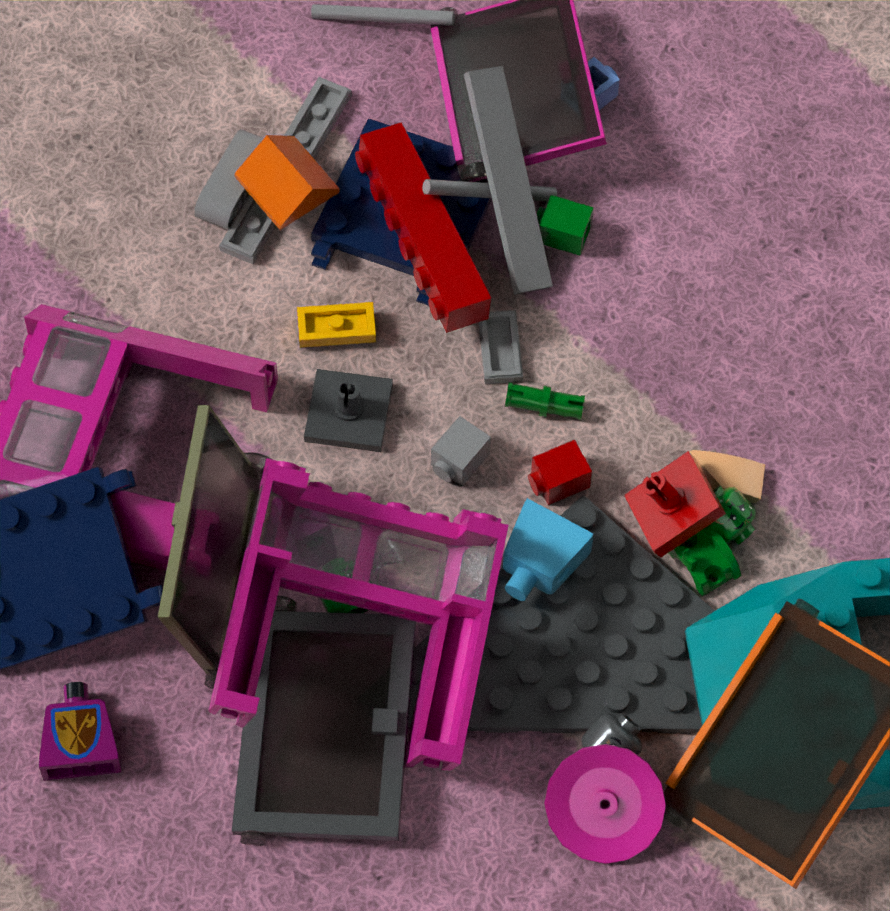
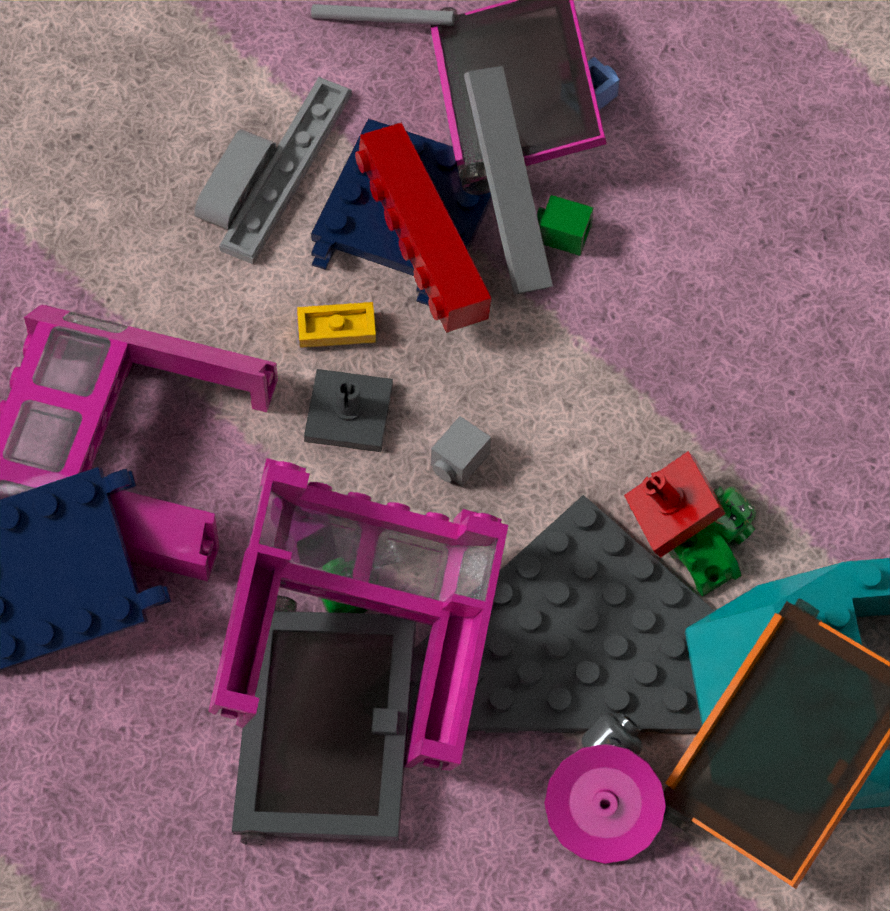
(77, 737): torso -> none
(209, 540): clear smoke door -> none
(285, 179): orange slope -> none
(477, 189): light grey bar -> none
(500, 348): light grey tile -> none
(543, 551): medium azure torso -> none
(544, 401): green pin -> none
(560, 473): red brick -> none
(732, 471): light nougat slope -> none

